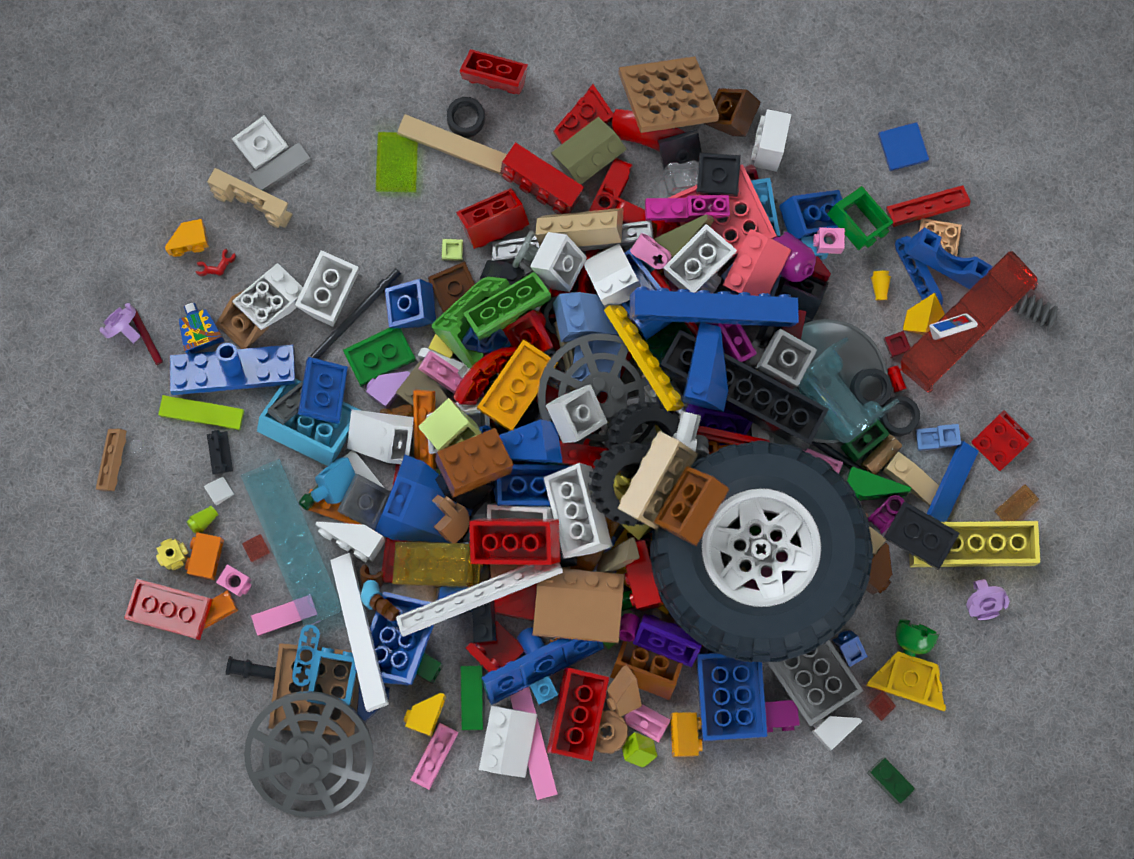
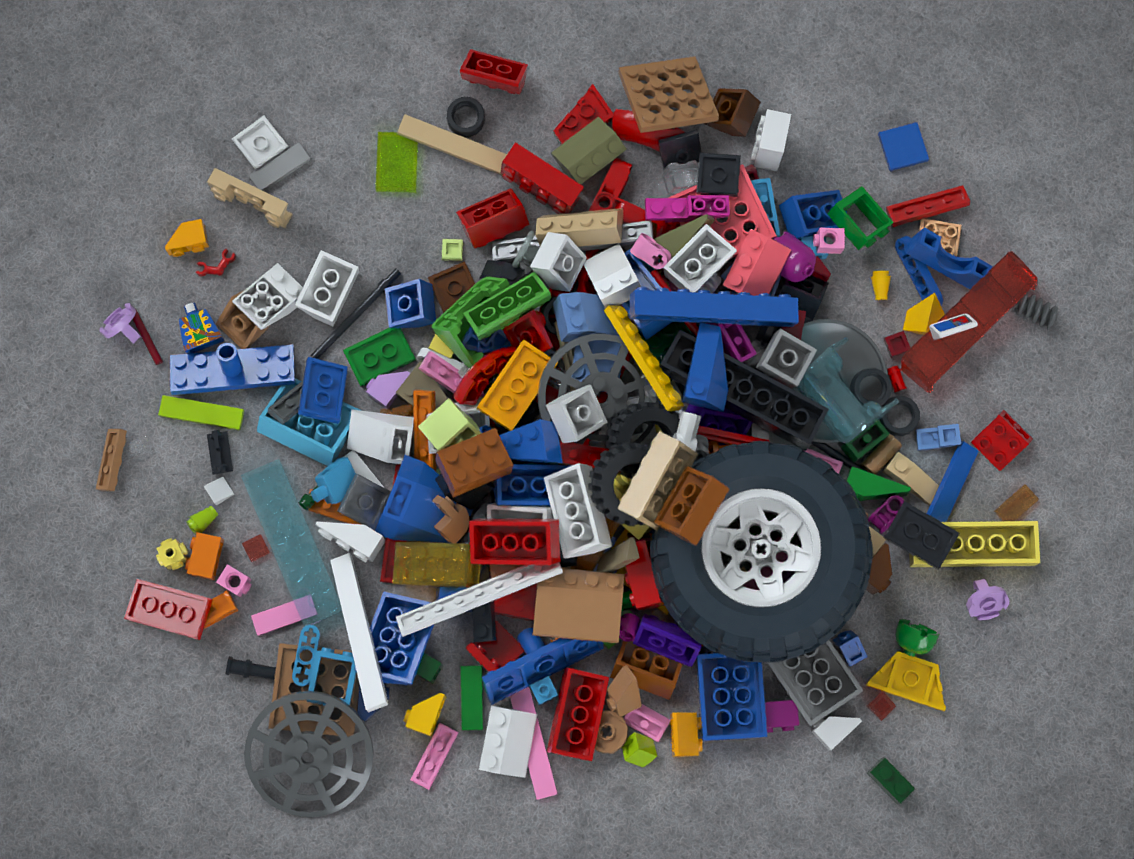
(371, 595): reddish brown piece -> none

